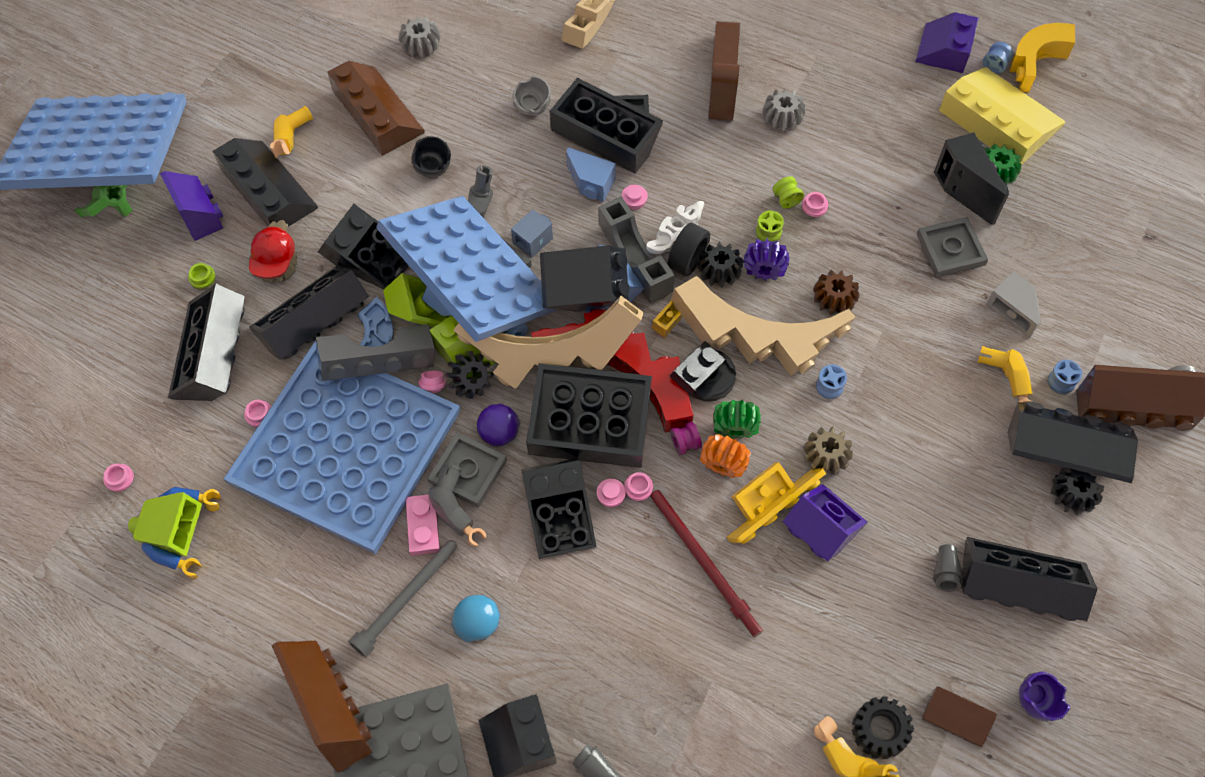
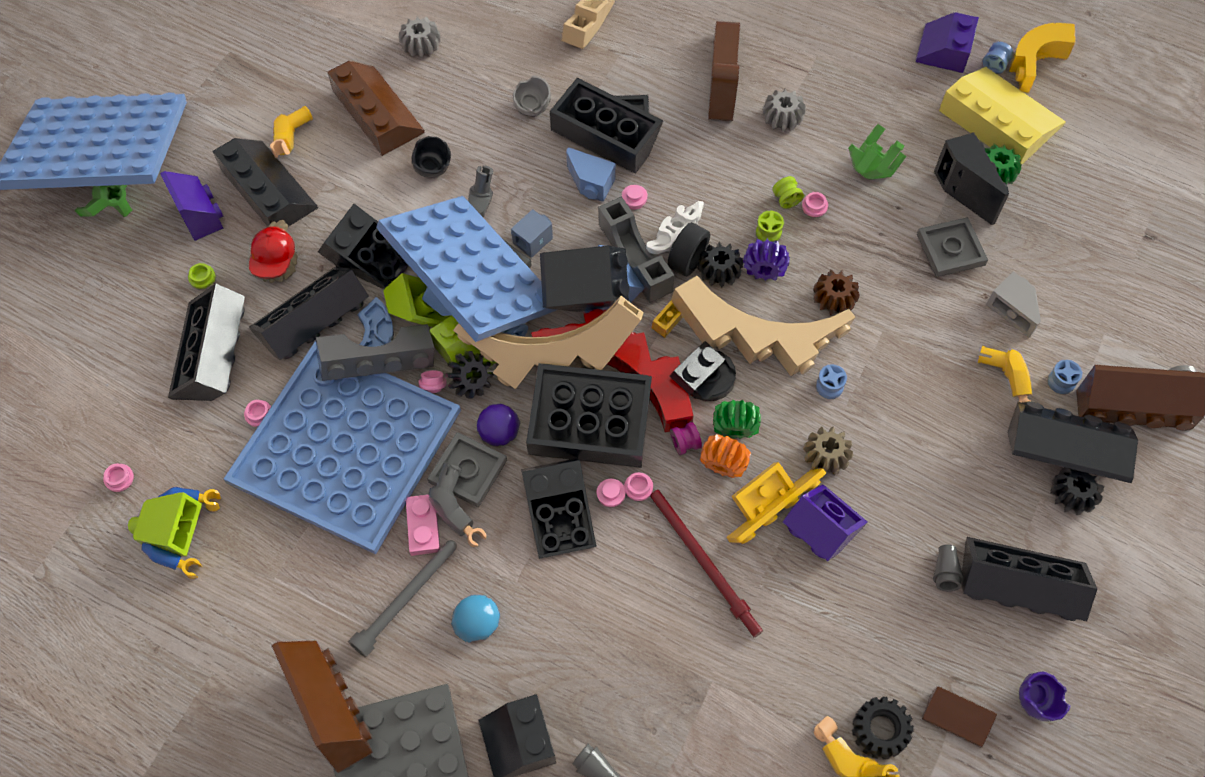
(873, 163): none -> bright green piece

